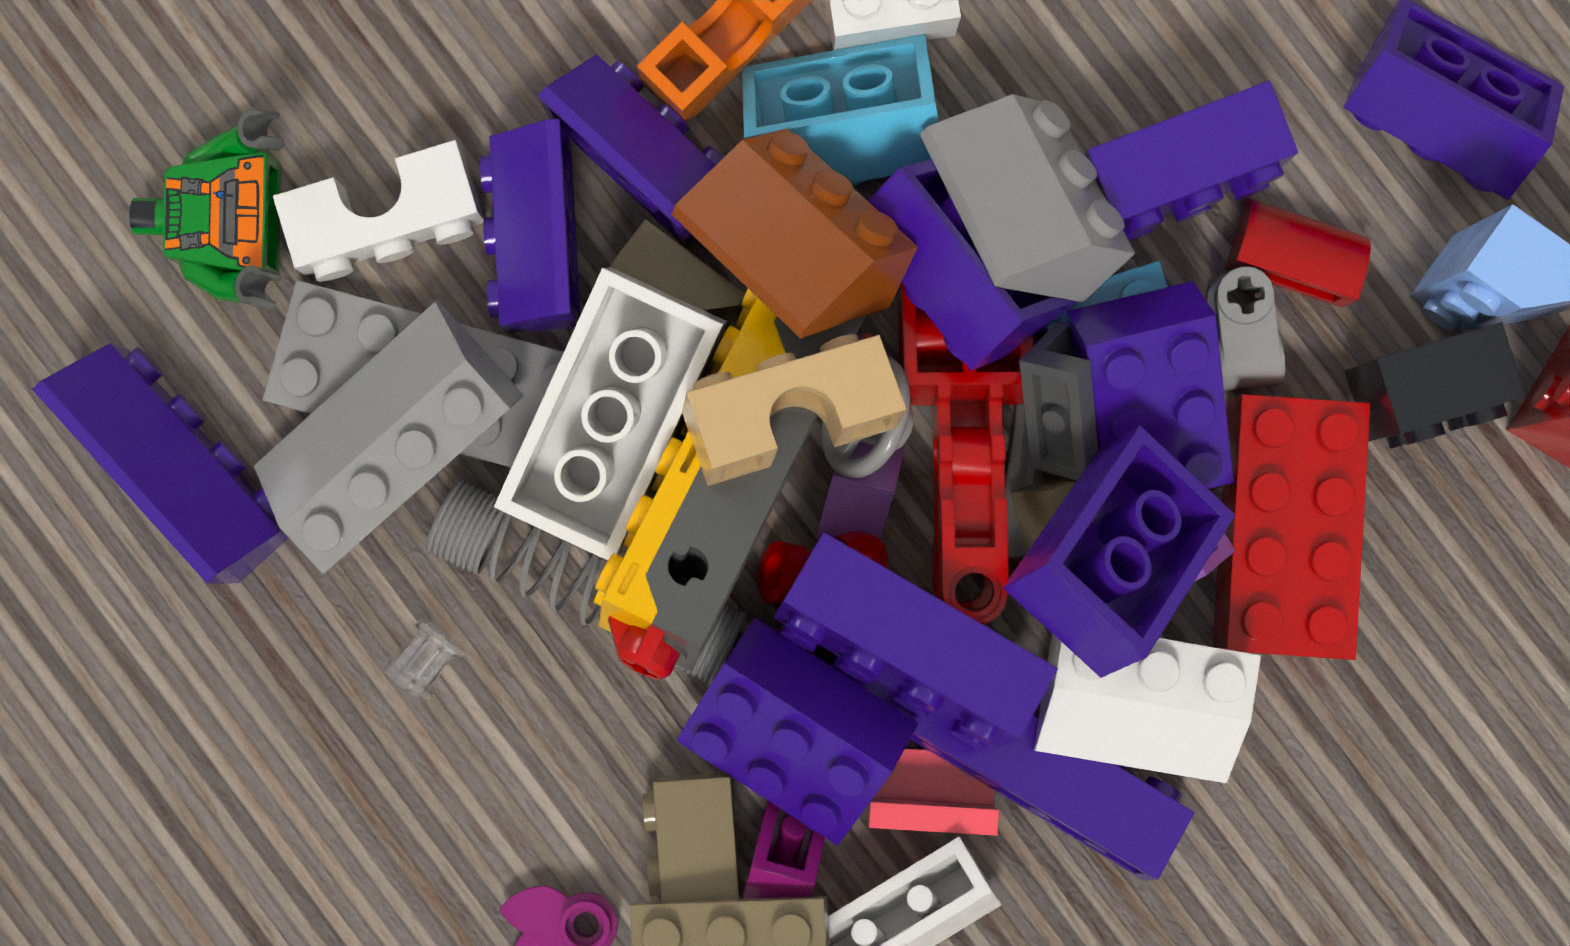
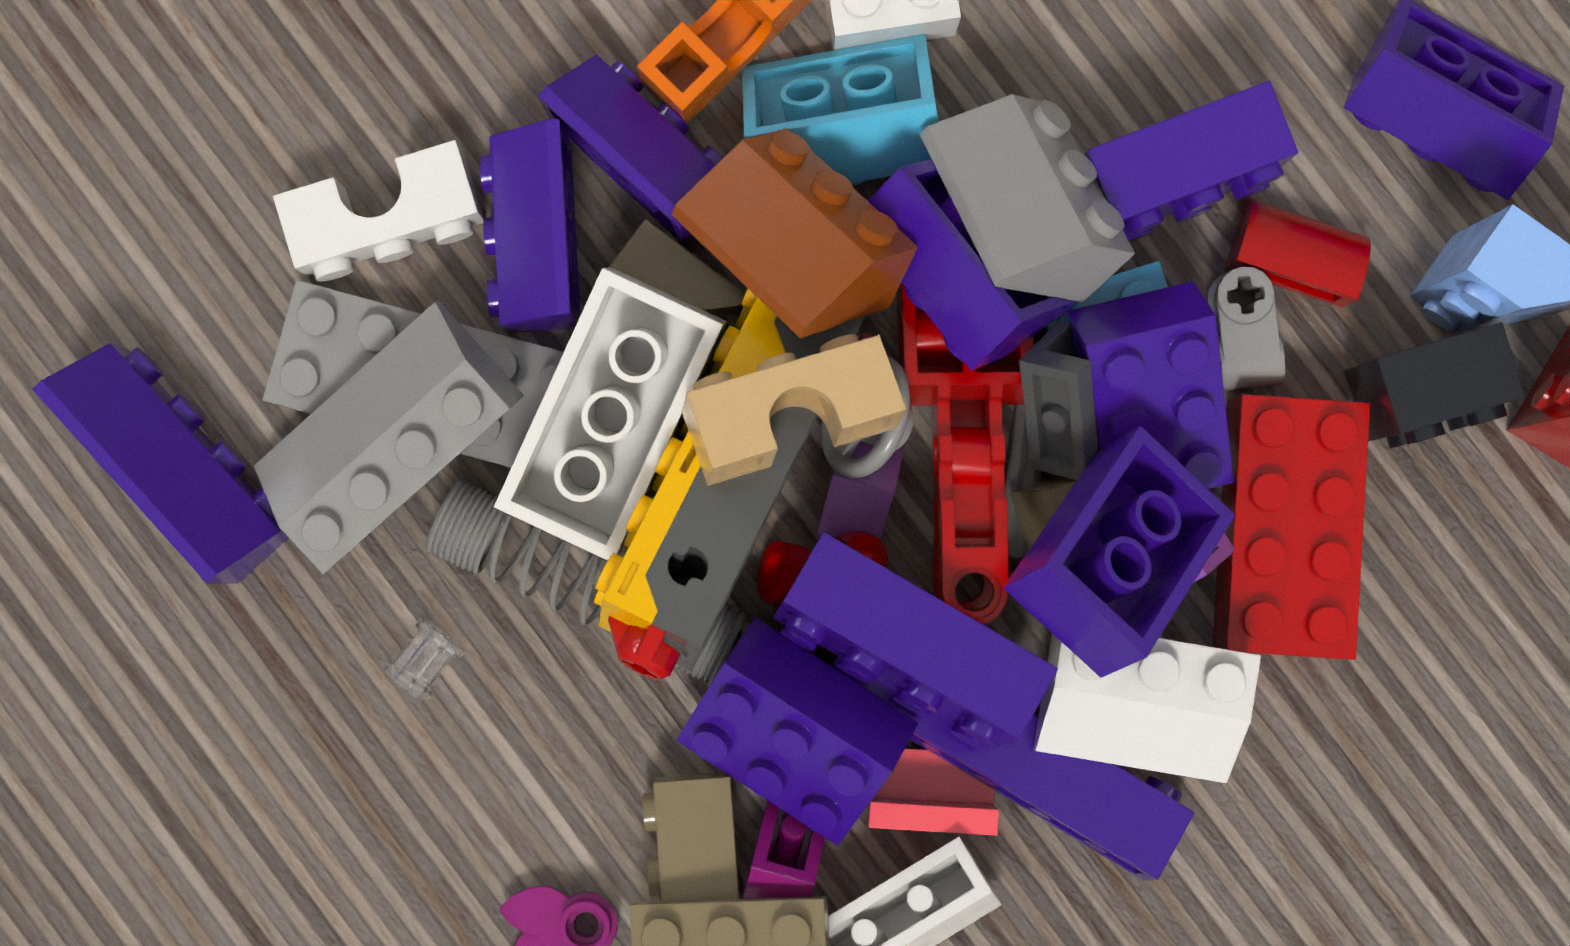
(222, 213): torso -> none

